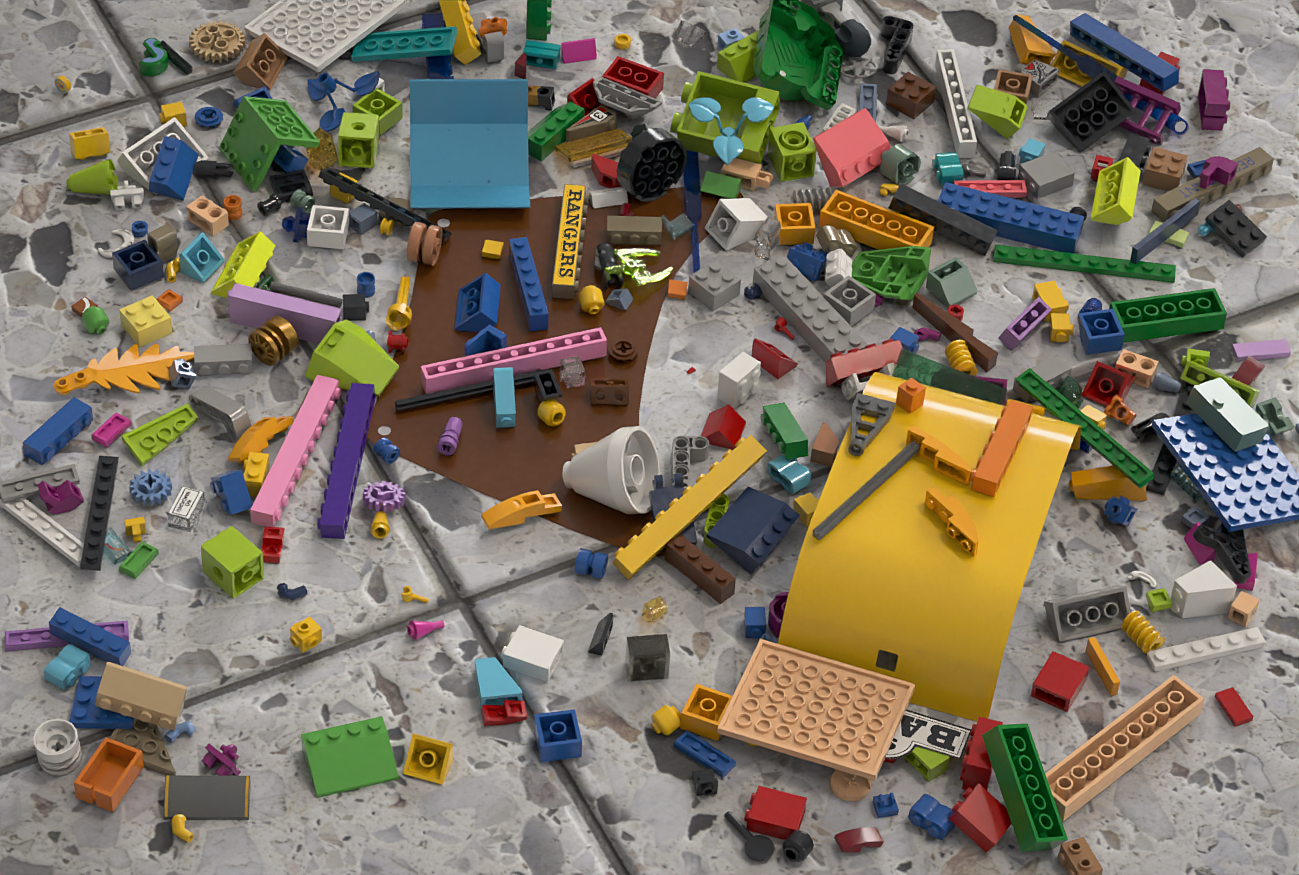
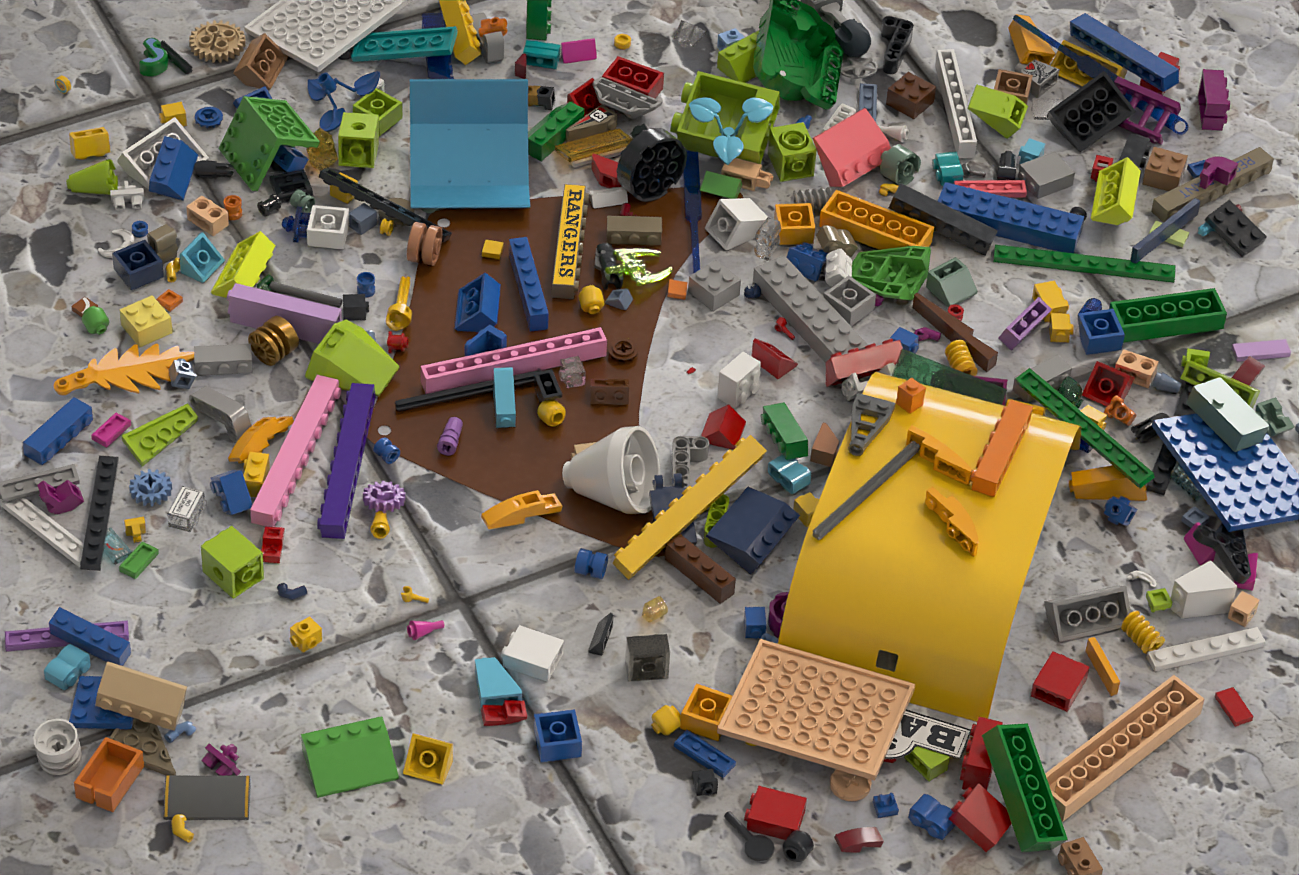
(677, 226): clear light blue bracket -> none

